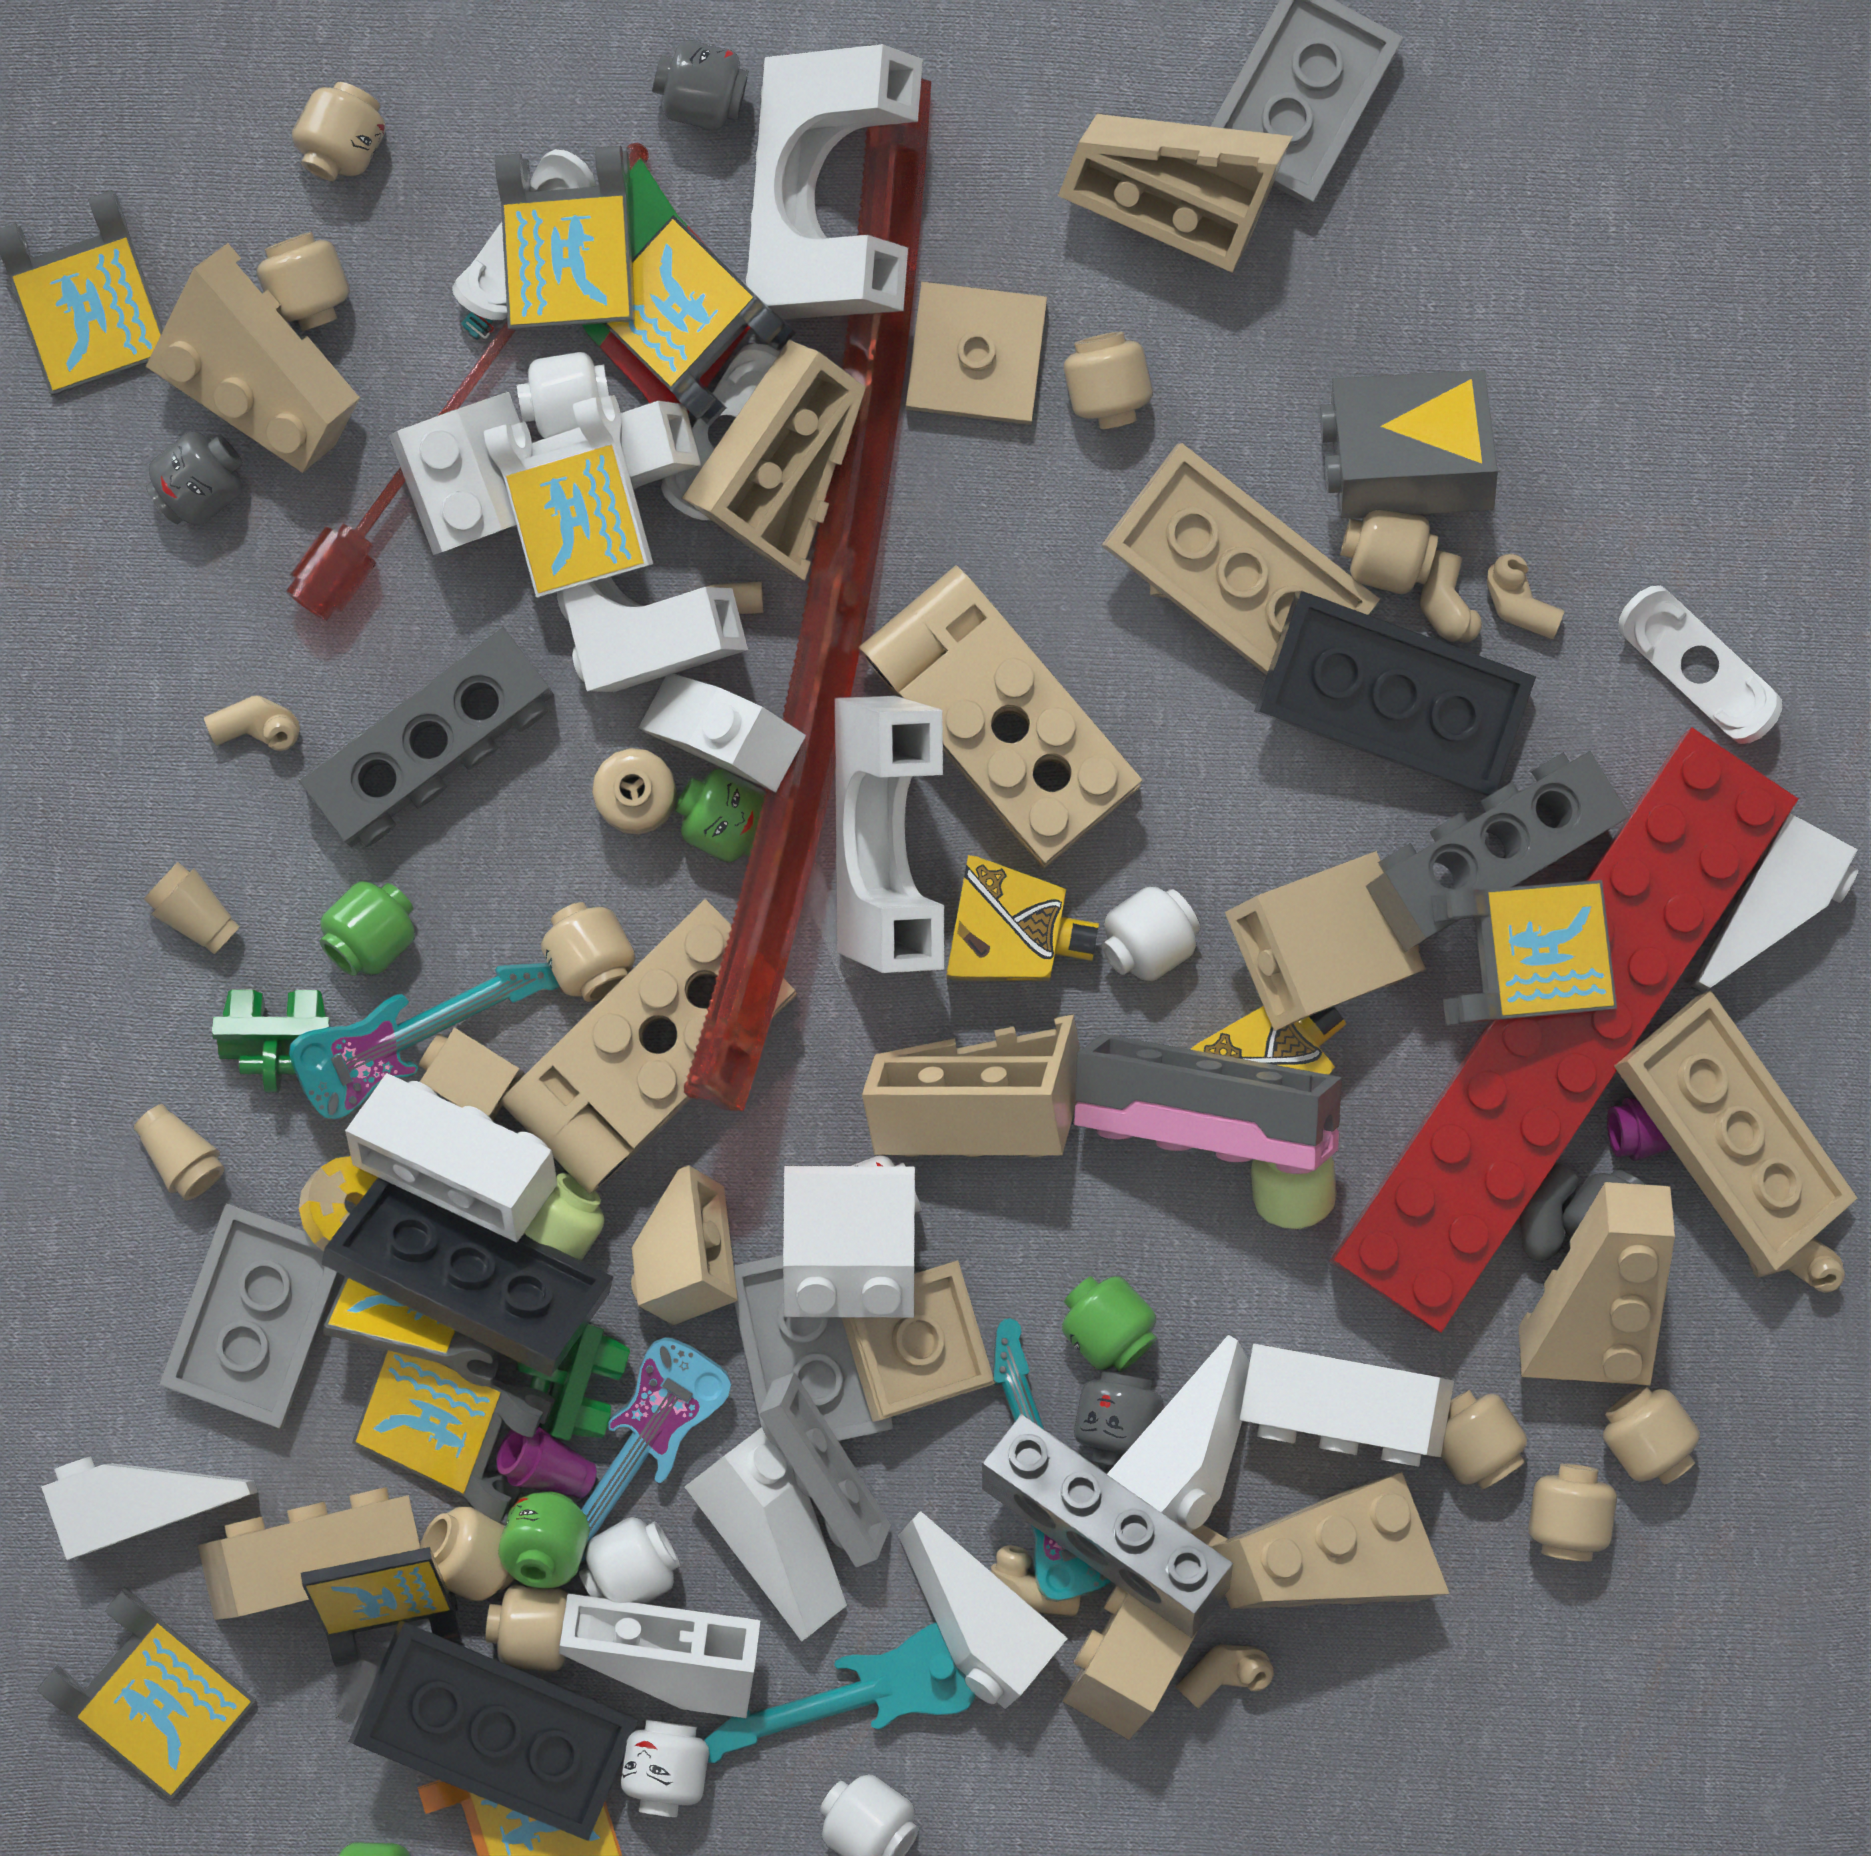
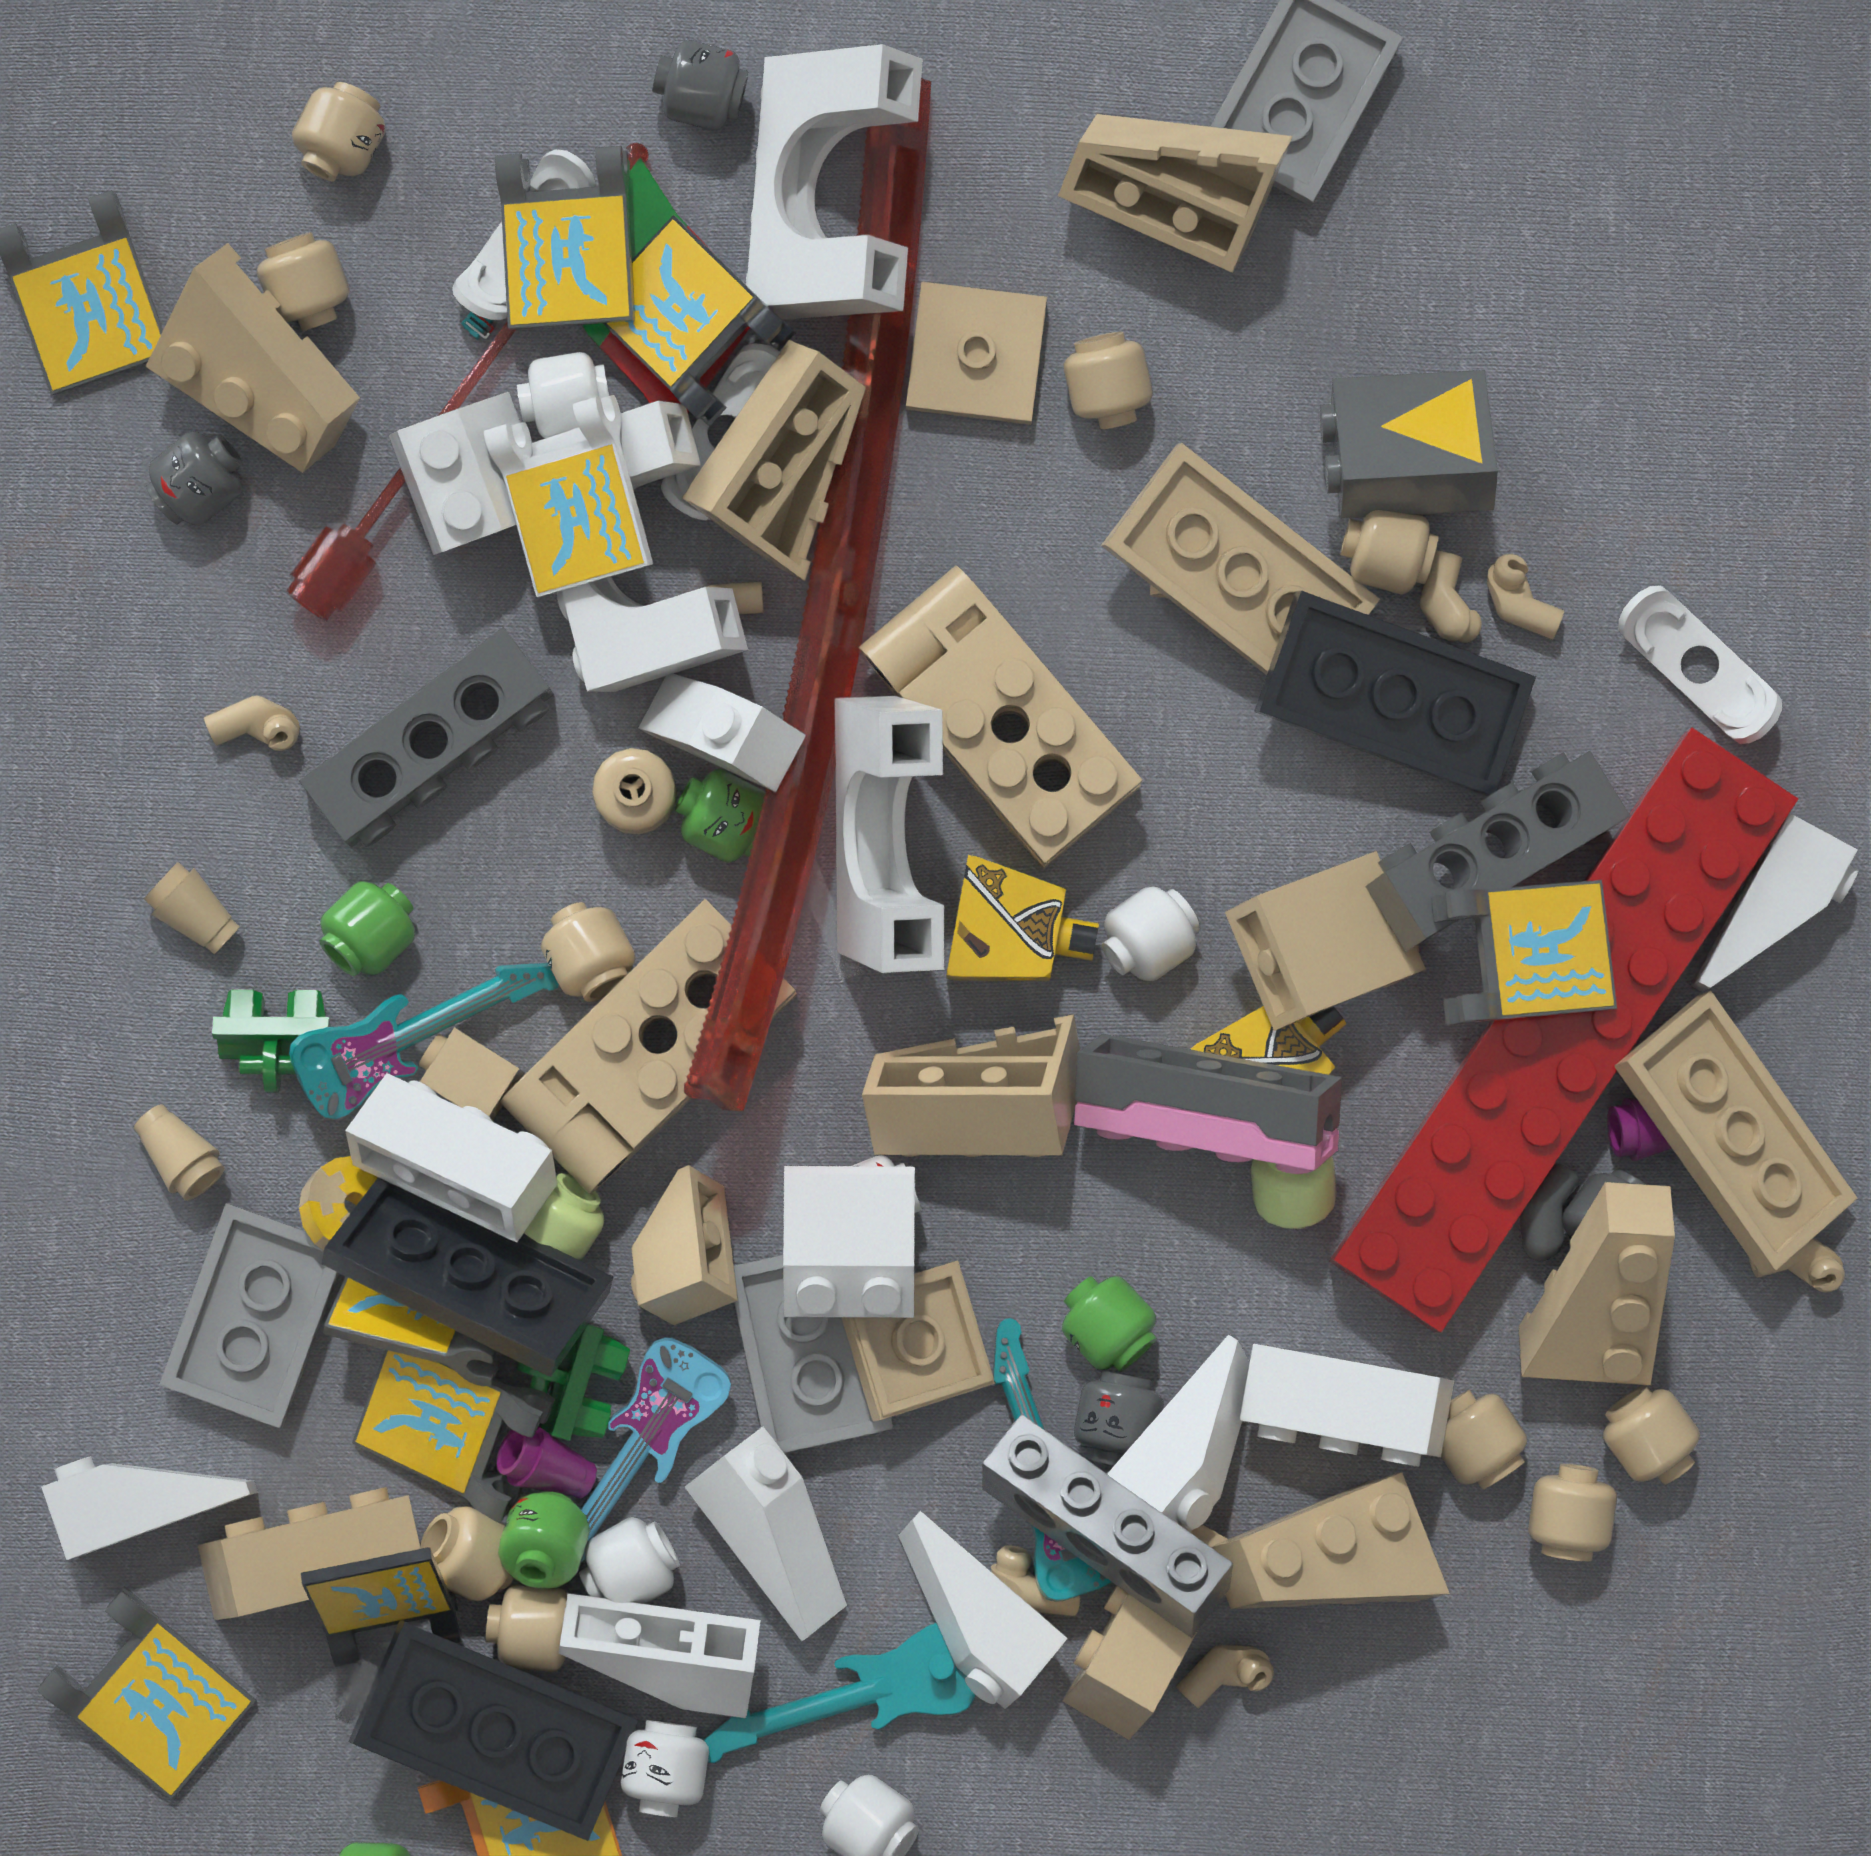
(824, 1470): light grey plate -> none

